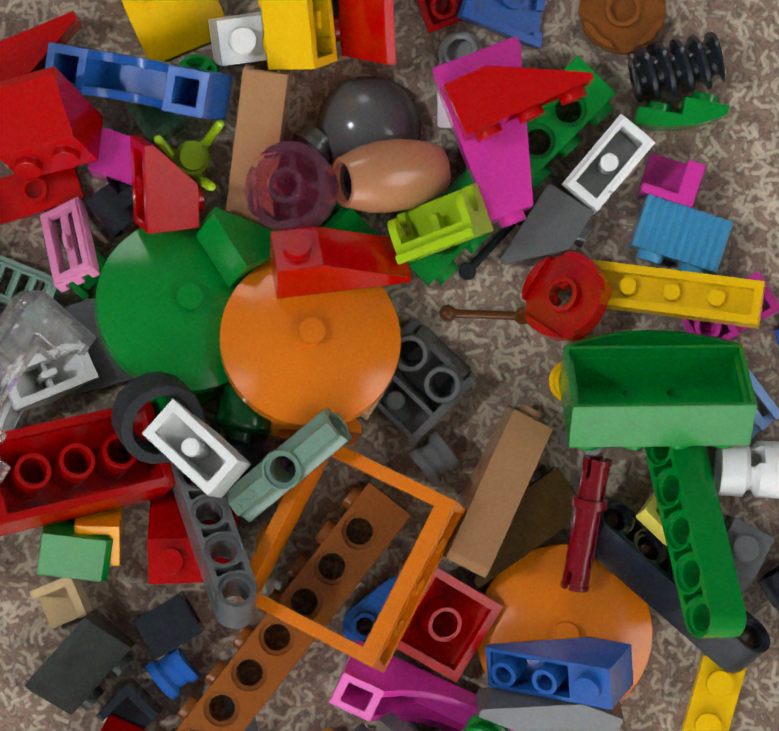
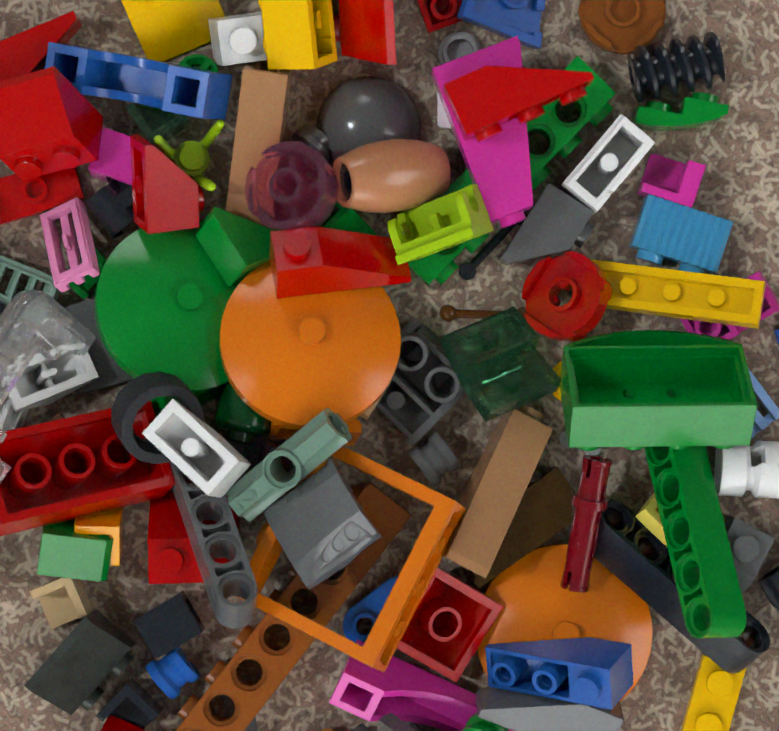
(321, 525): none -> dark grey slope
(499, 363): none -> clear green slope

